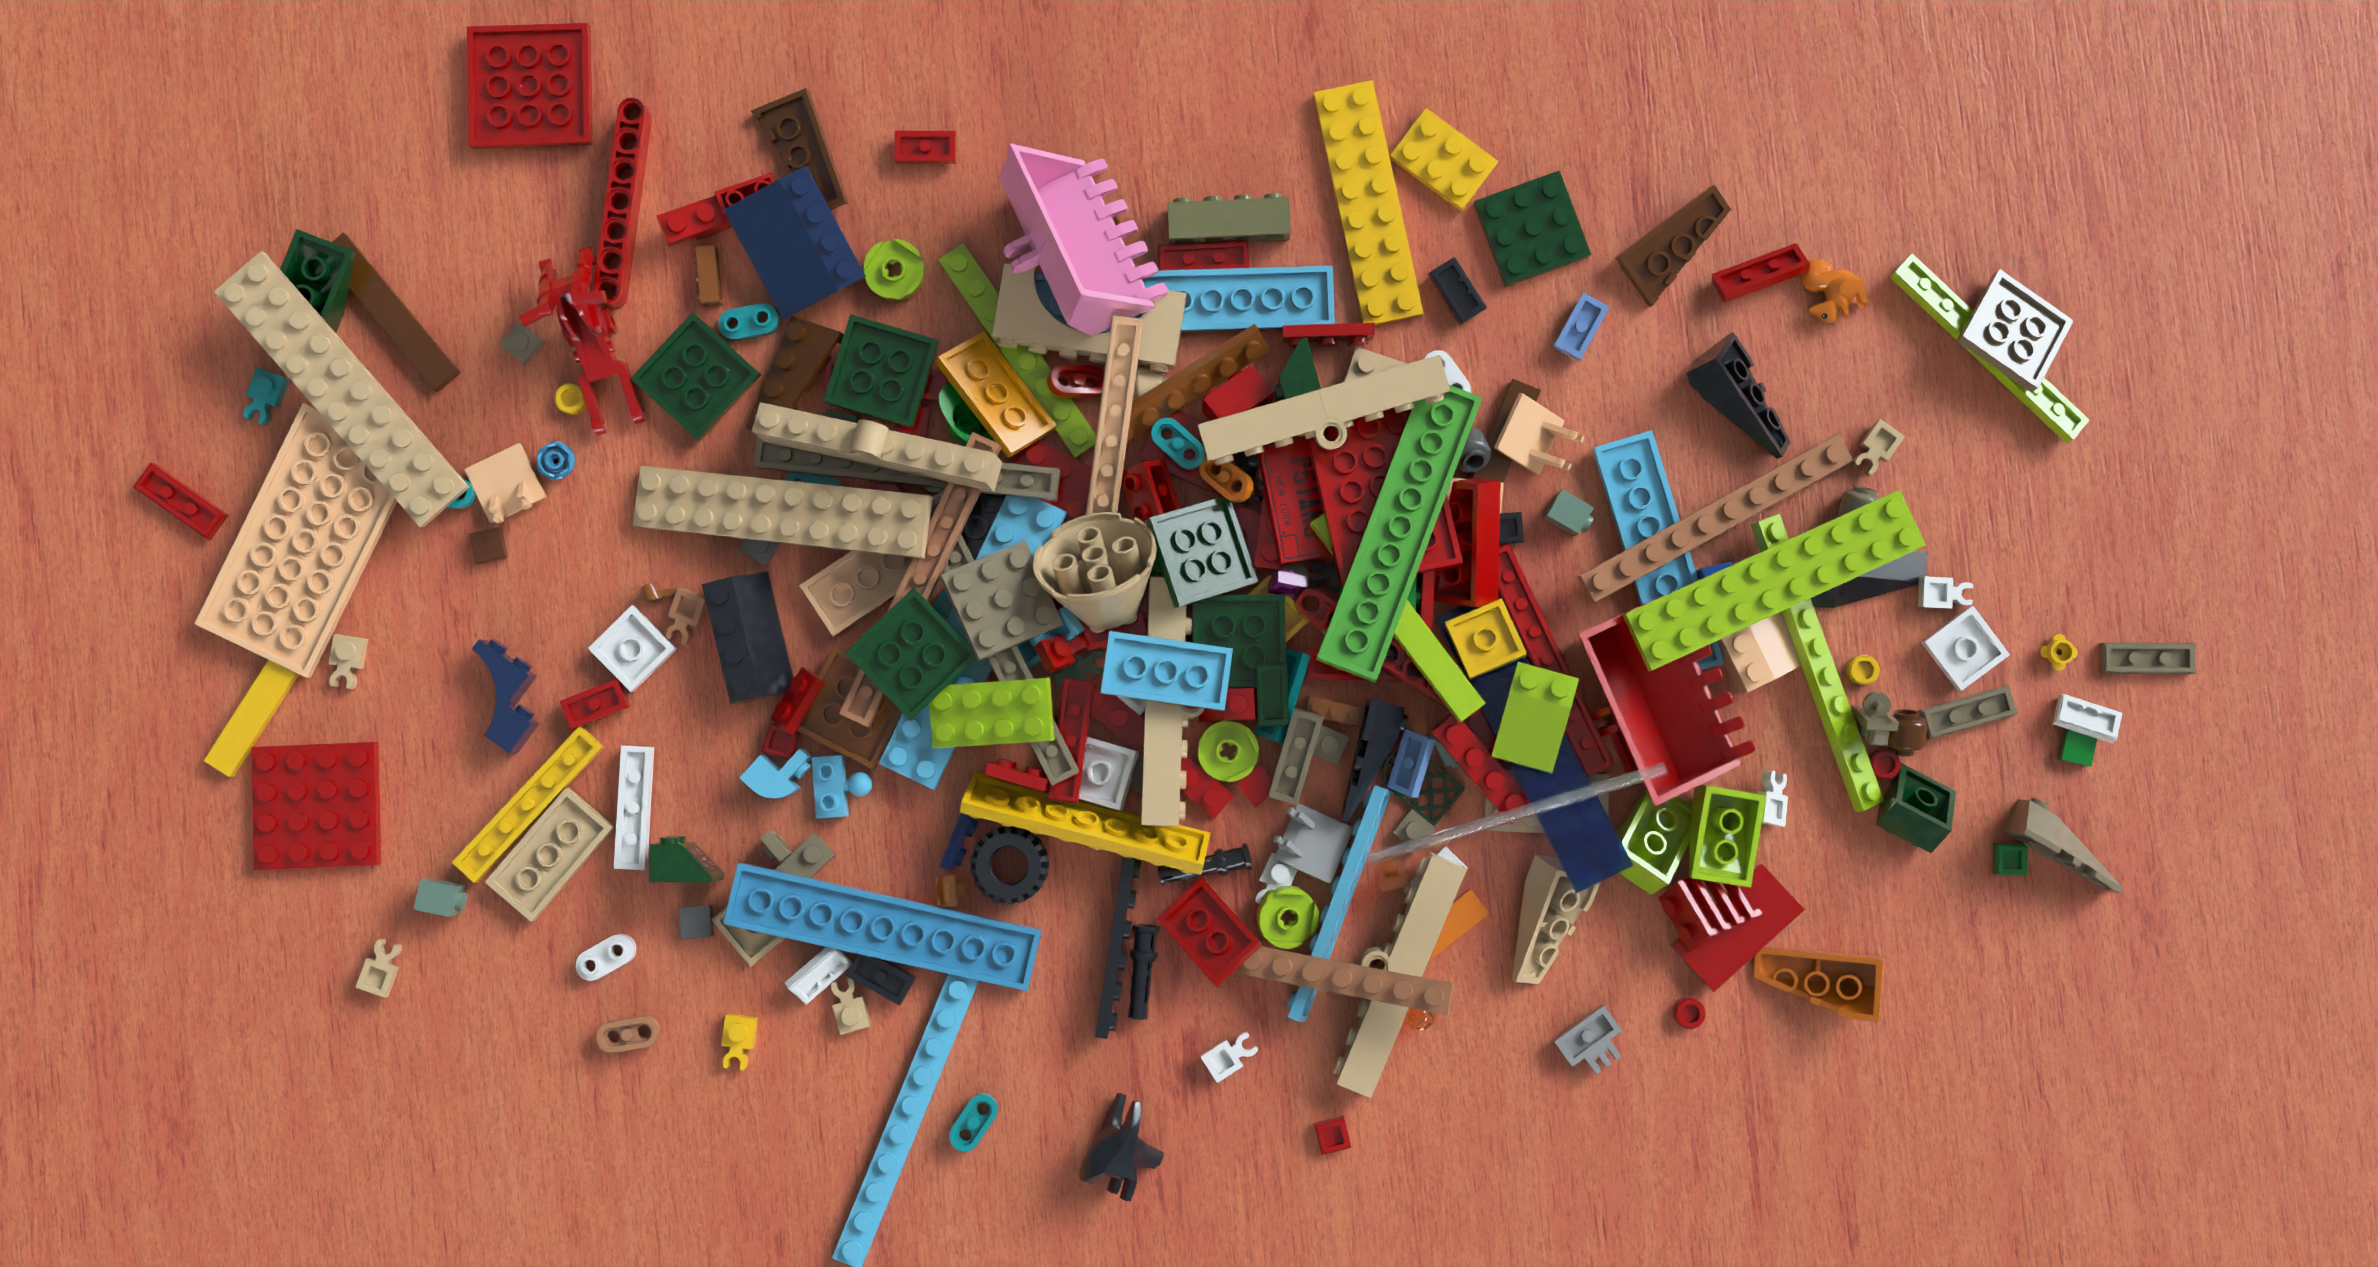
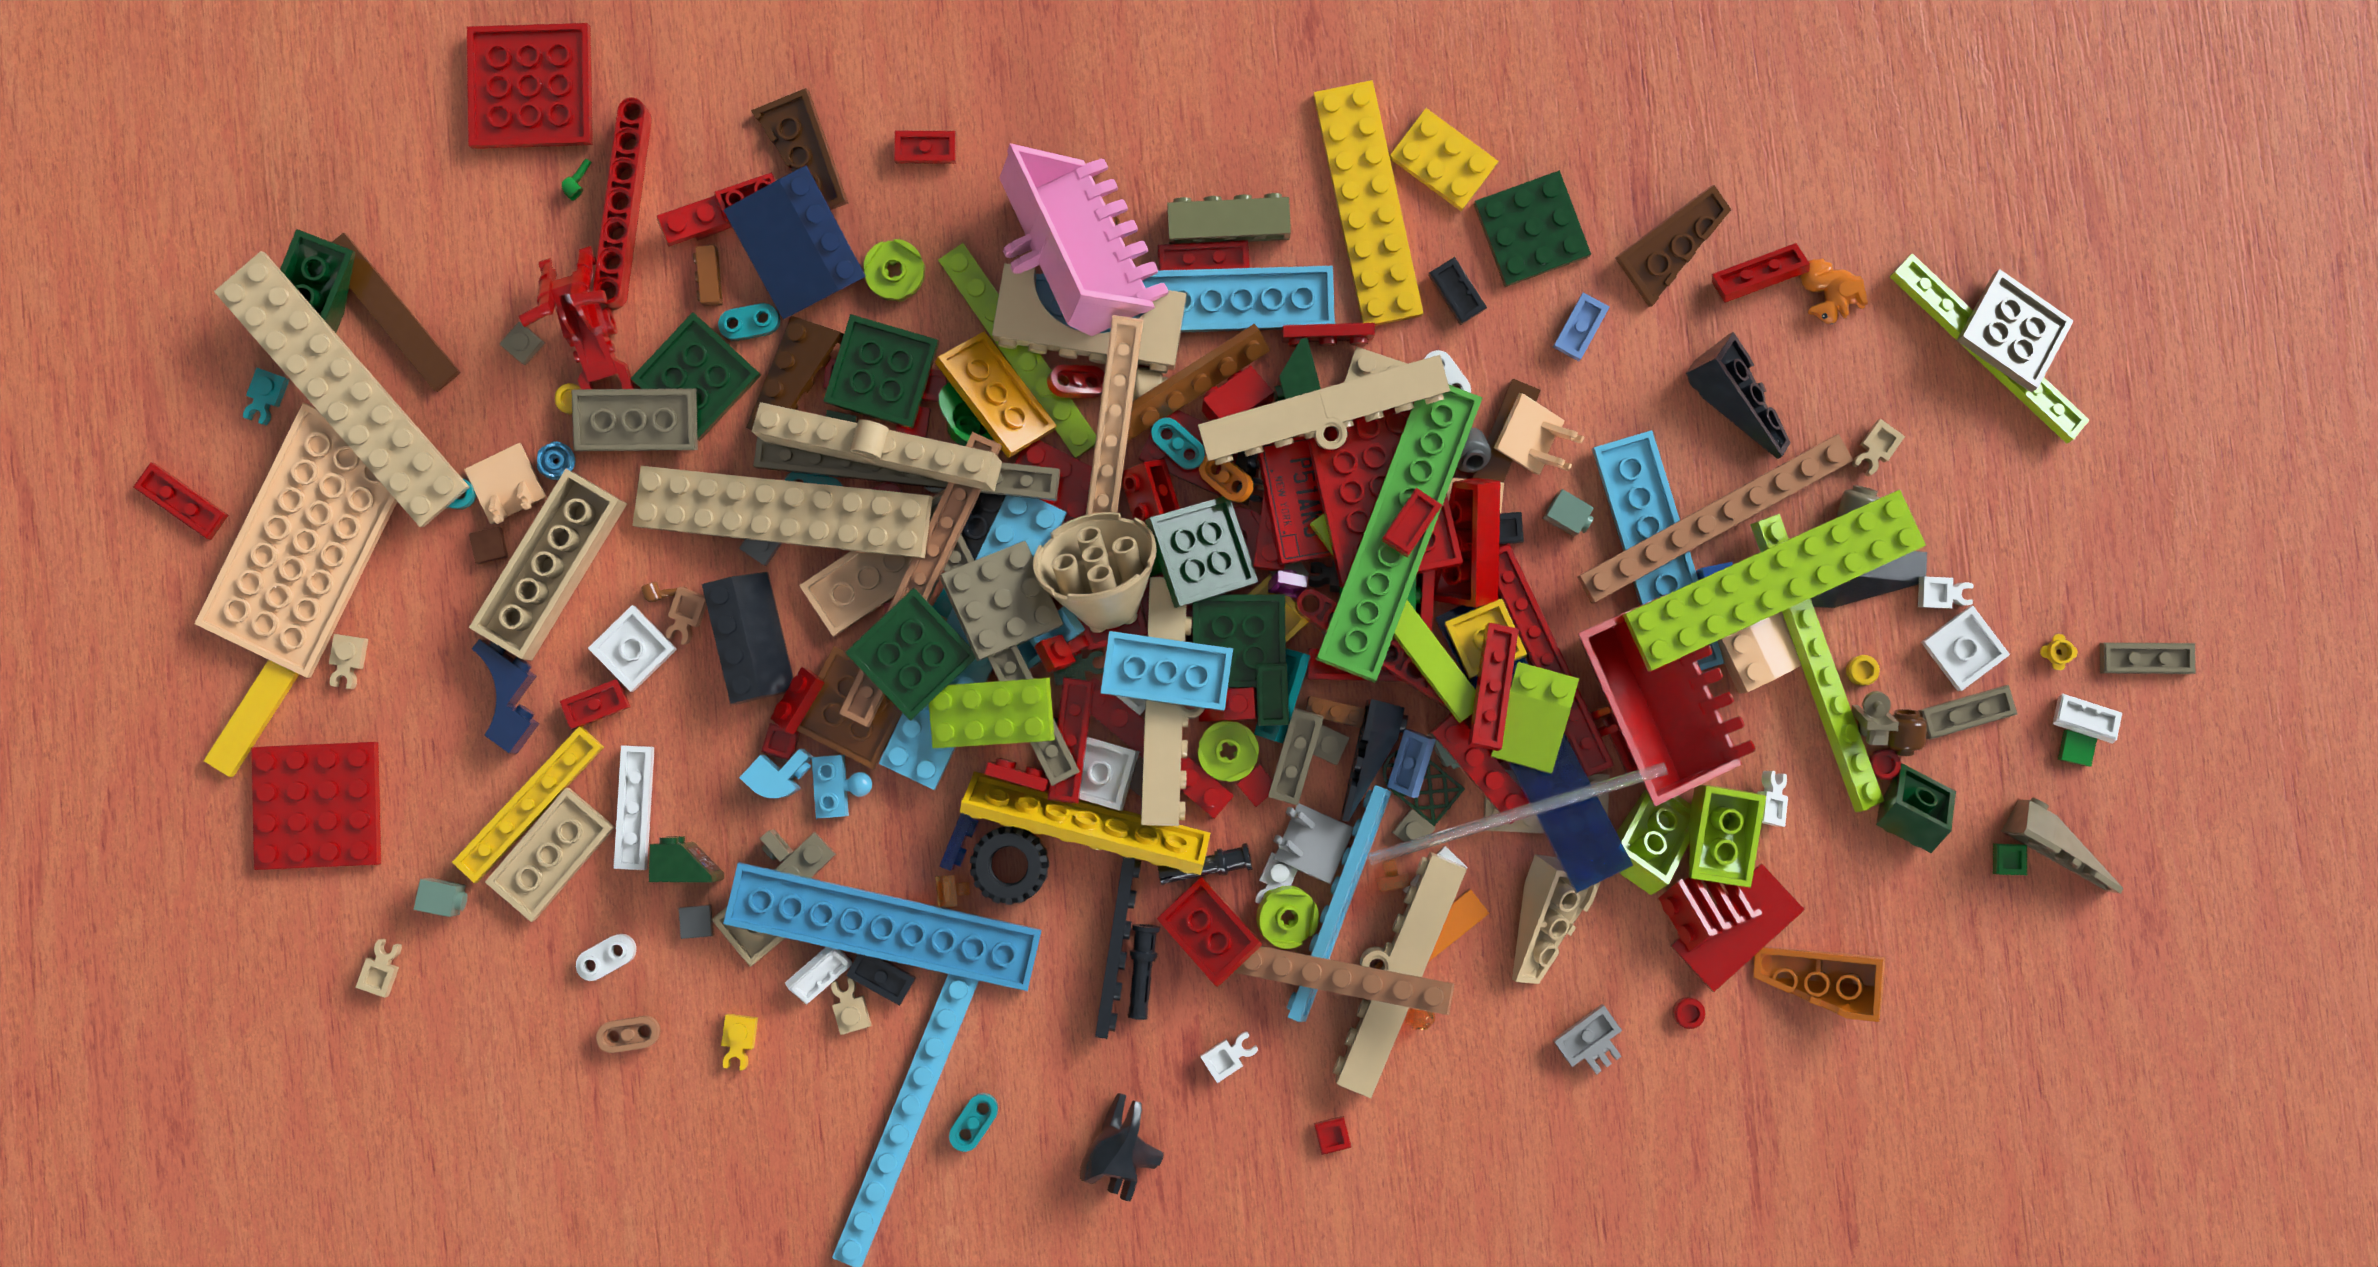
(548, 565): none -> tan brick
(570, 184): none -> green hand
(634, 419): none -> dark tan tile
(1411, 522): none -> red tile
(1493, 686): none -> red plate

